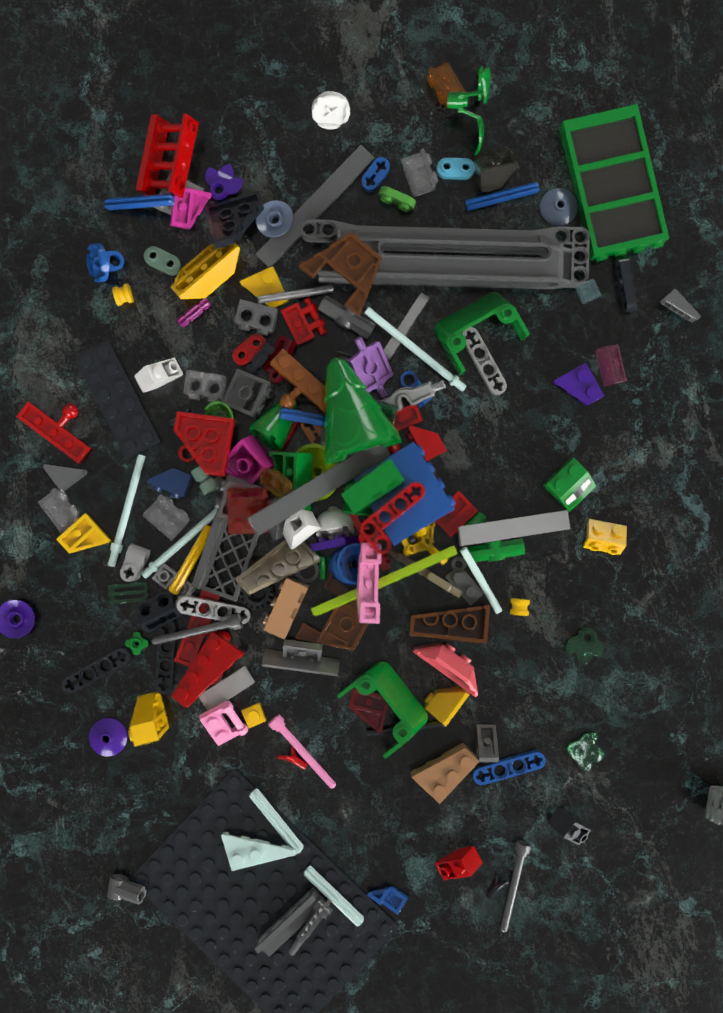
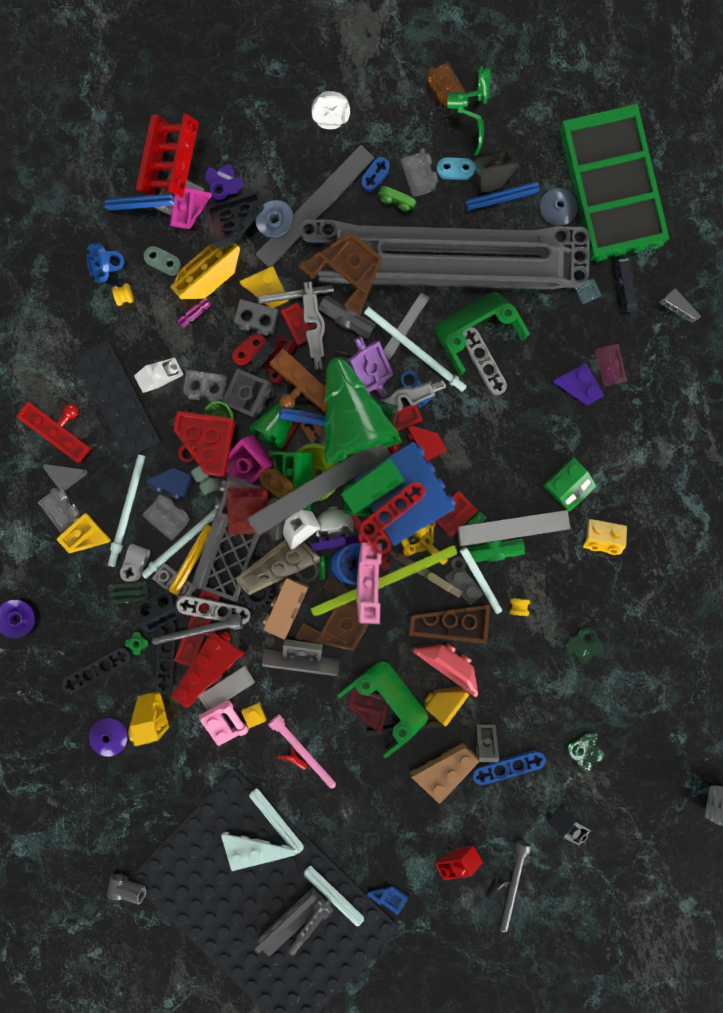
(312, 315): none -> light grey piece

